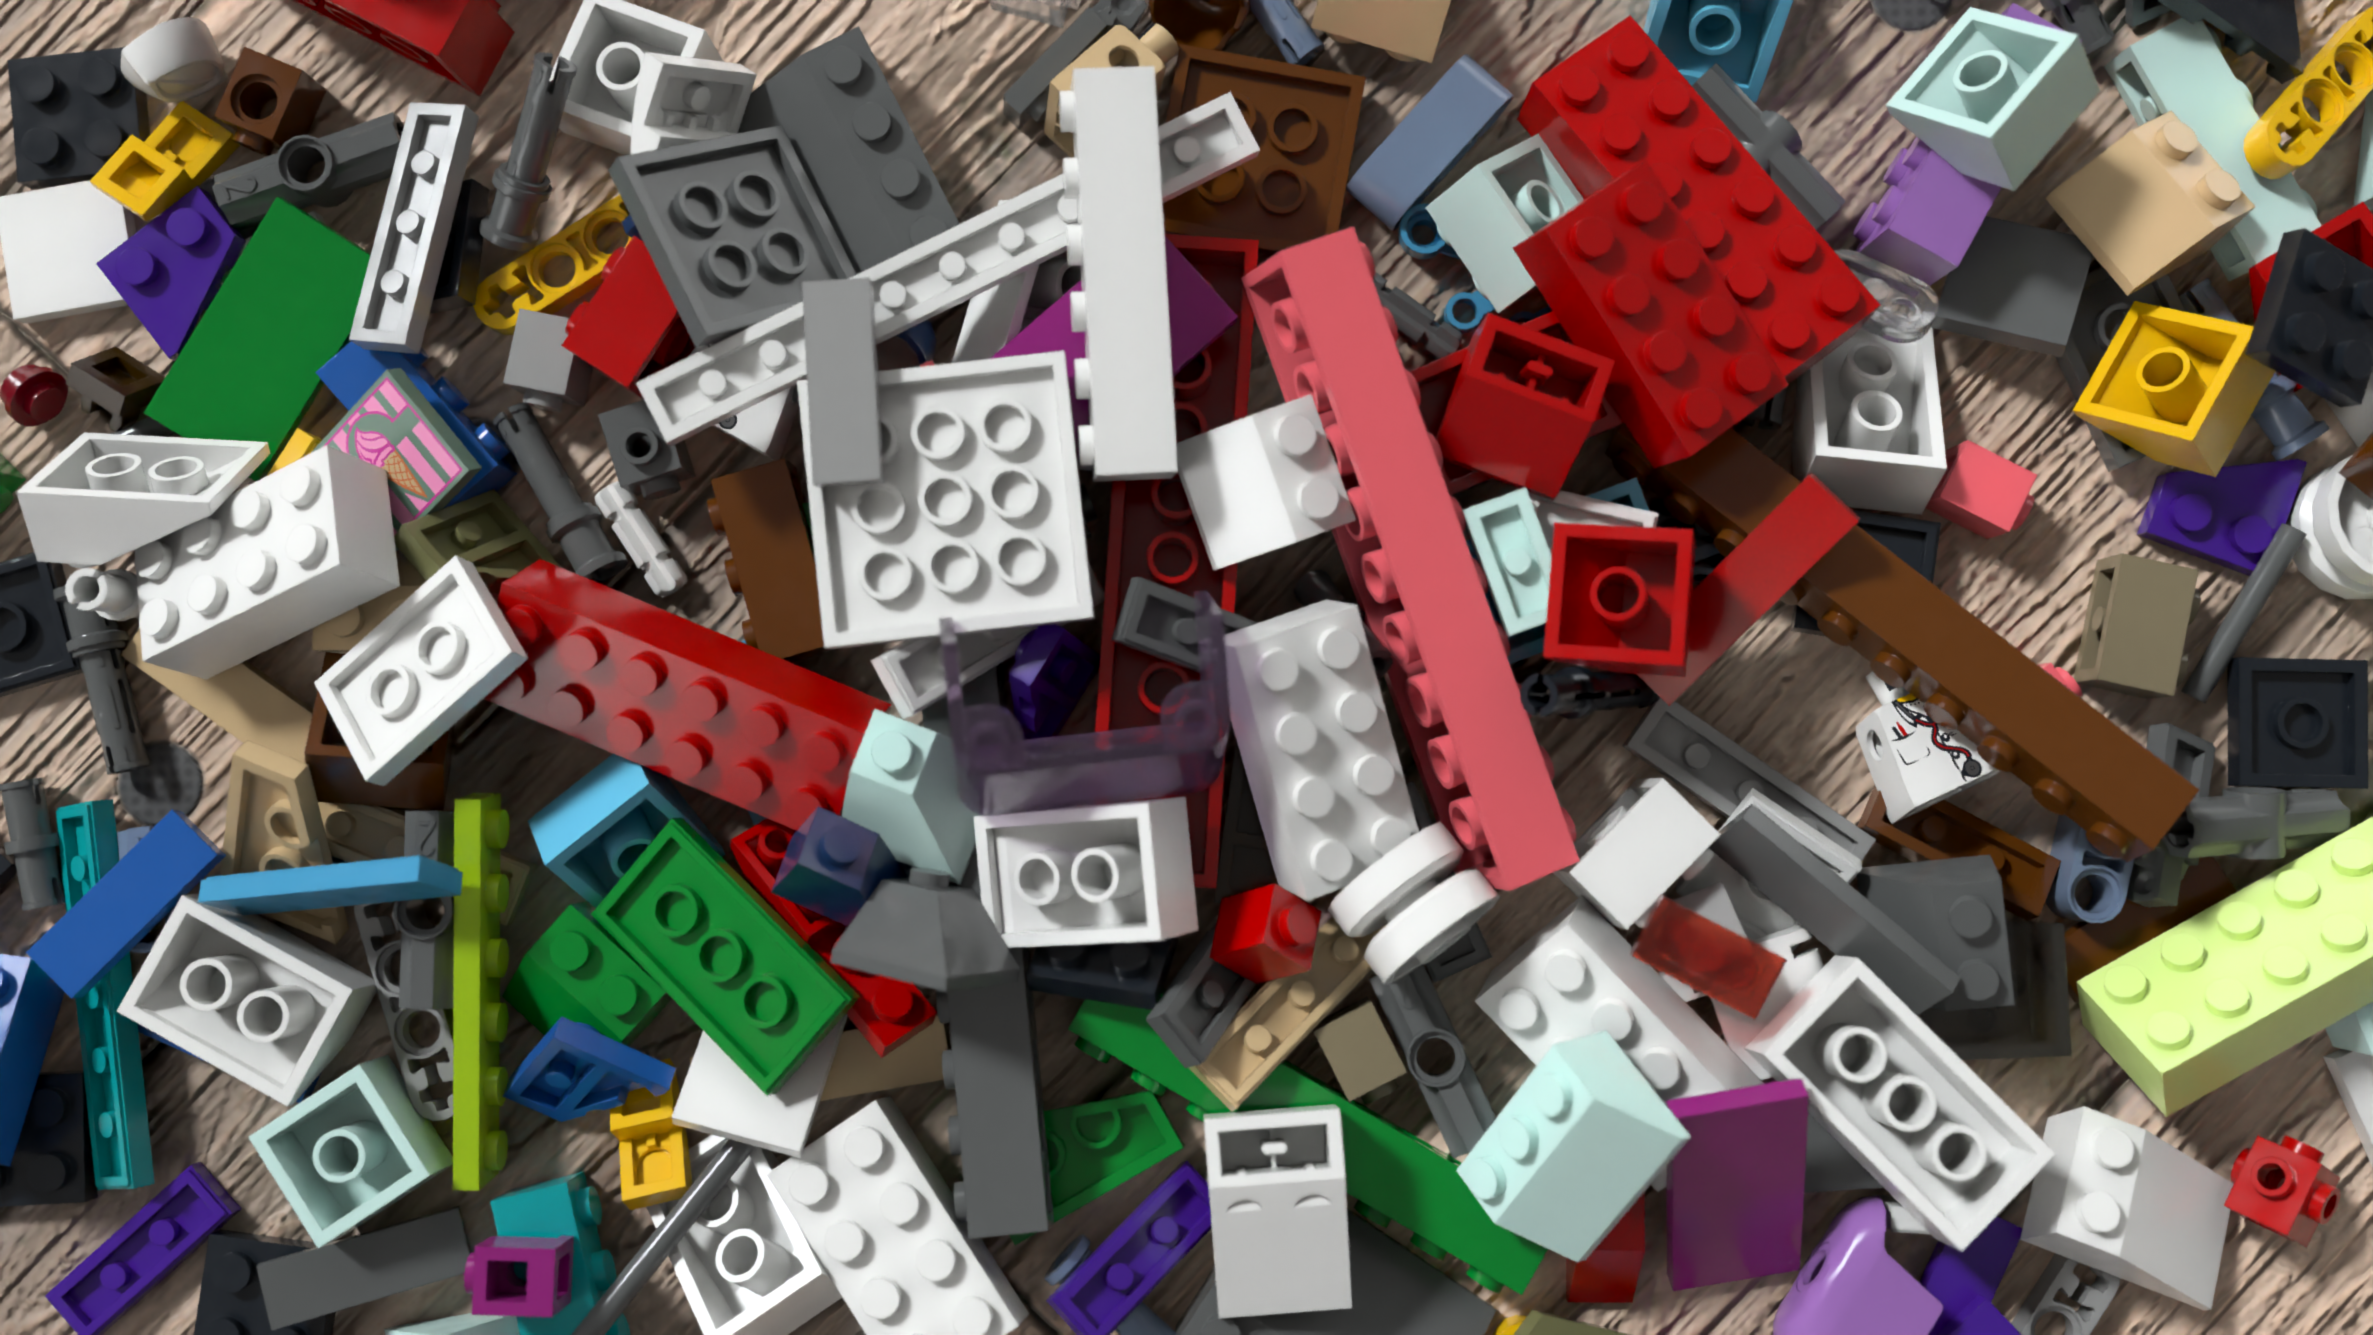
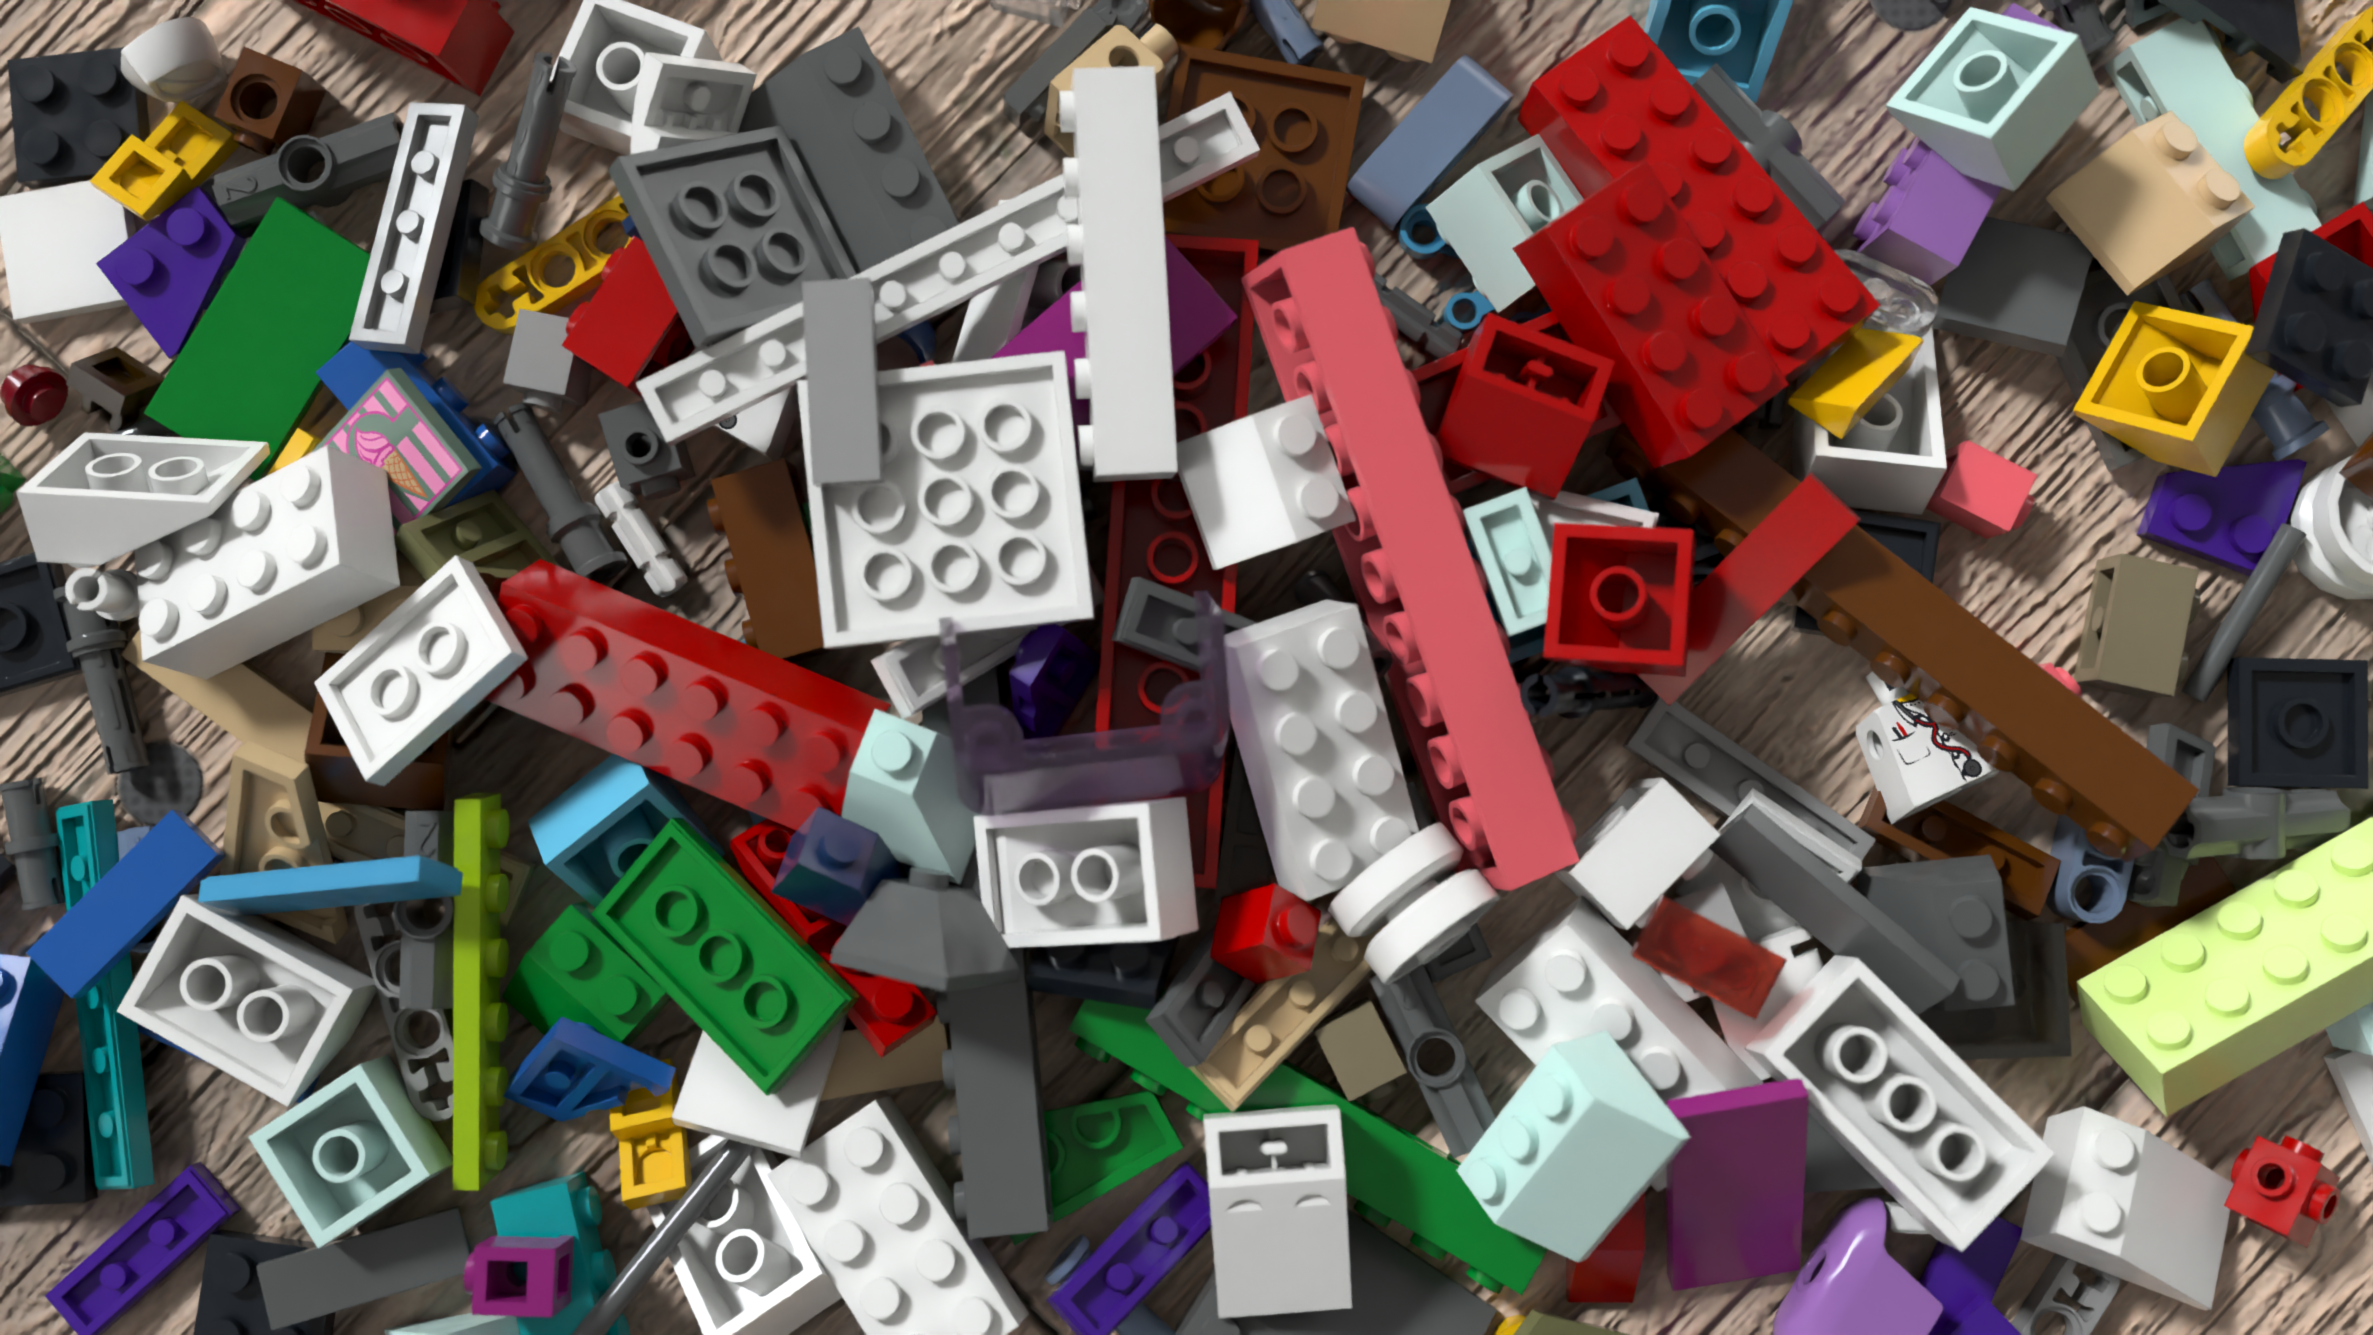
(1855, 378): none -> yellow slope

